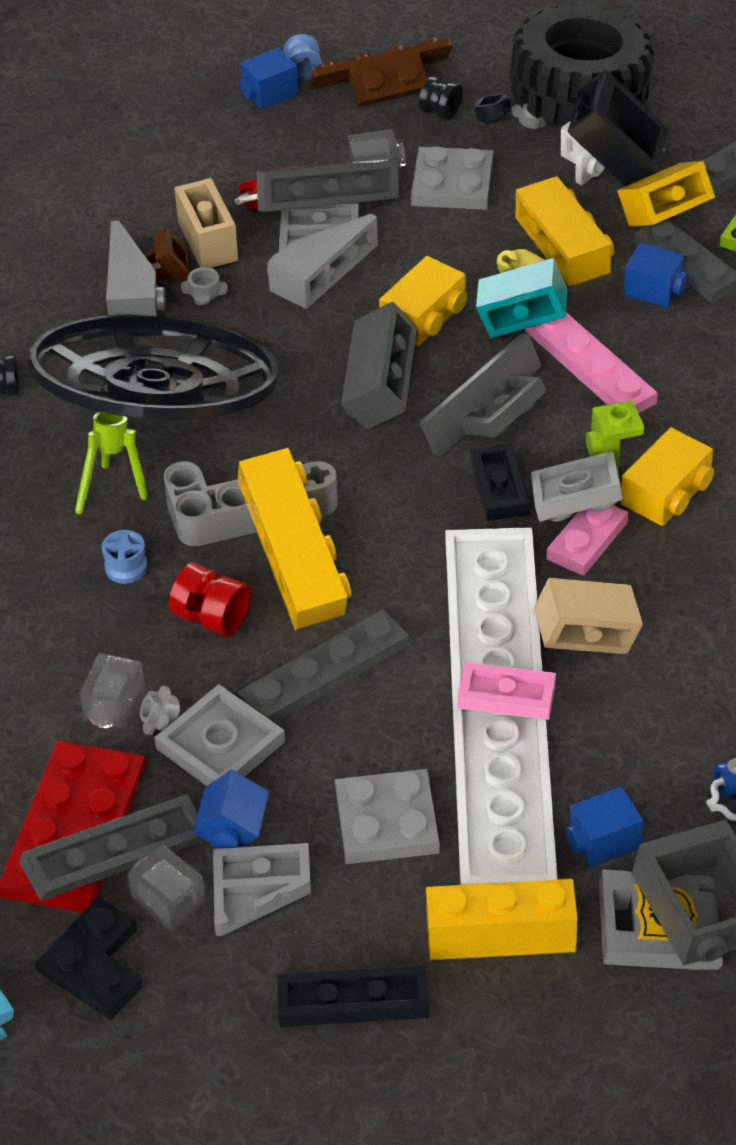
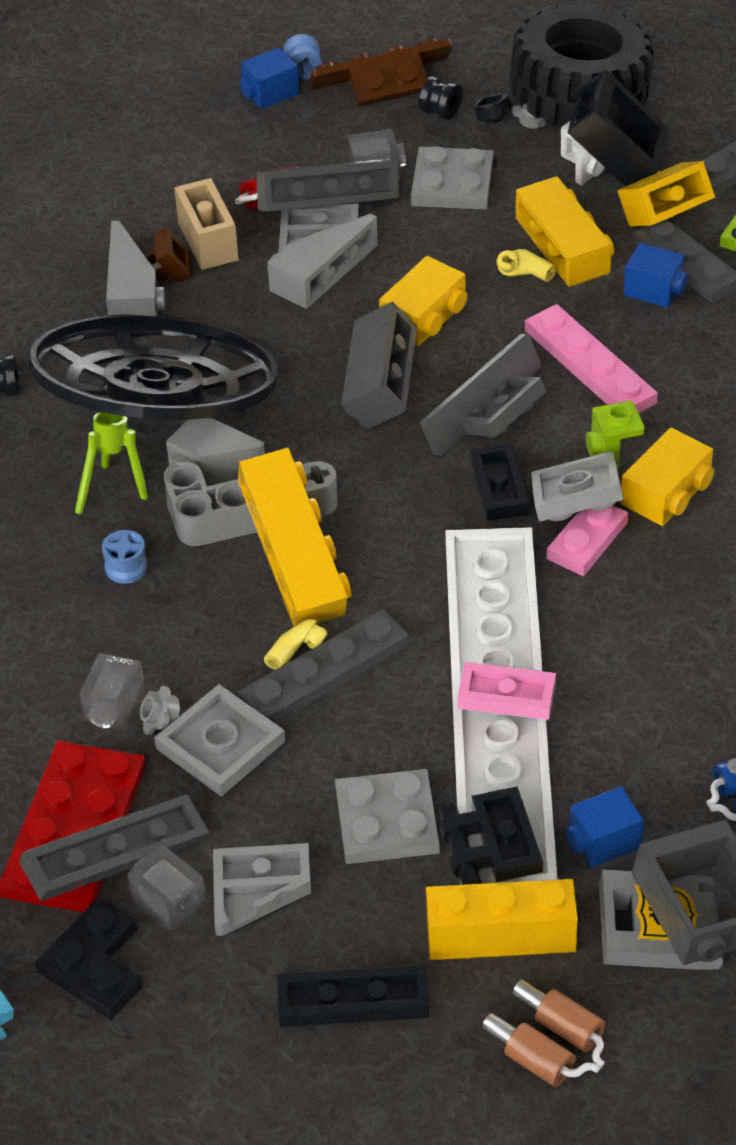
(204, 285): light grey plate -> none
(210, 599): red wheel -> none
(213, 448): none -> light grey slope
(231, 811): blue brick -> none
(291, 641): none -> light yellow arm
(505, 832): none -> black plate
(522, 298): teal brick -> none
(538, 1051): none -> nougat piece
(588, 616): tan brick -> none

